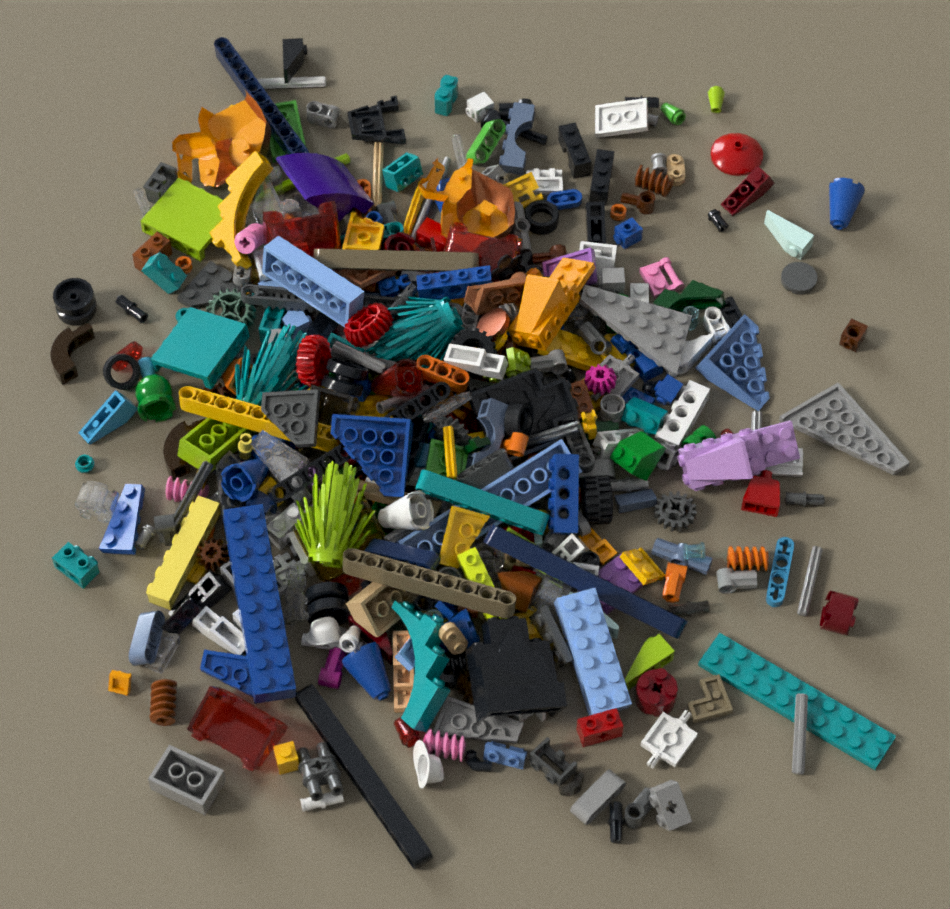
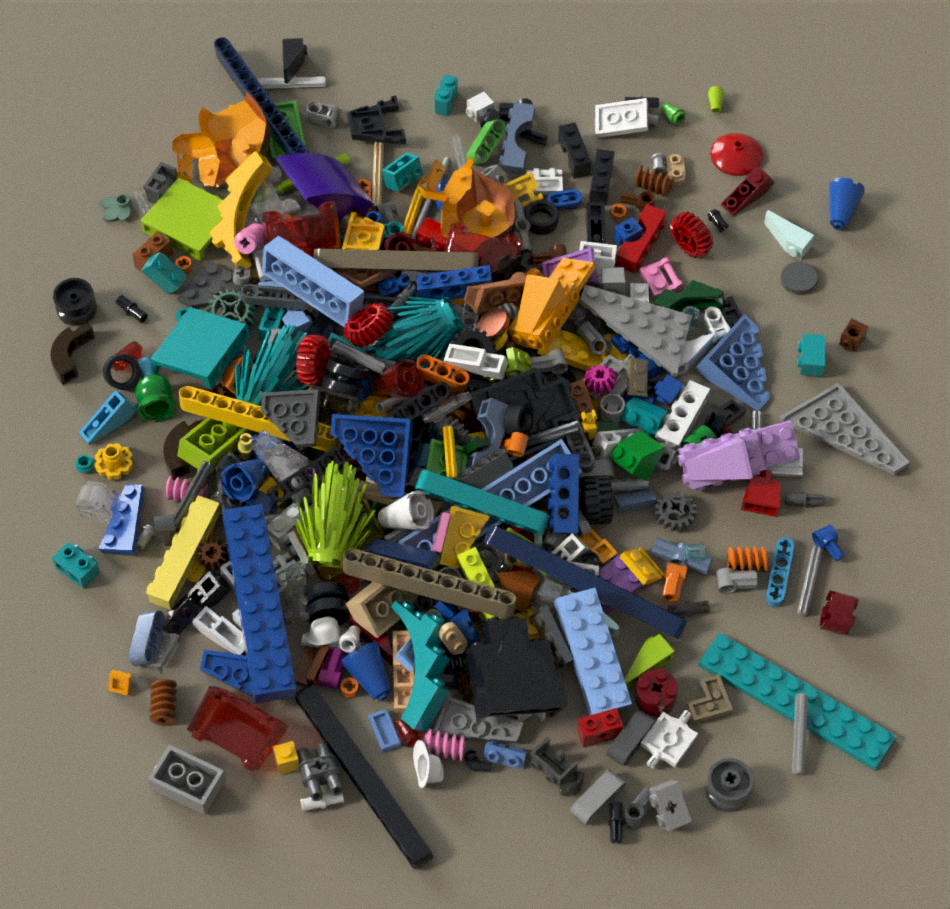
(114, 461): none -> yellow plant
(116, 207): none -> sand green plate
(310, 665): none -> dark orange panel
(355, 688): none -> orange bush
(384, 730): none -> medium blue tile
(441, 532): none -> bright pink tile
(630, 737): none -> dark grey beam
(632, 254): none -> red arch
(637, 377): none -> dark tan plate
(691, 234): none -> red gear
(722, 417): none -> black bracket
(729, 785): none -> dark grey wheel
(811, 355): none -> teal brick
(827, 539): none -> blue axle

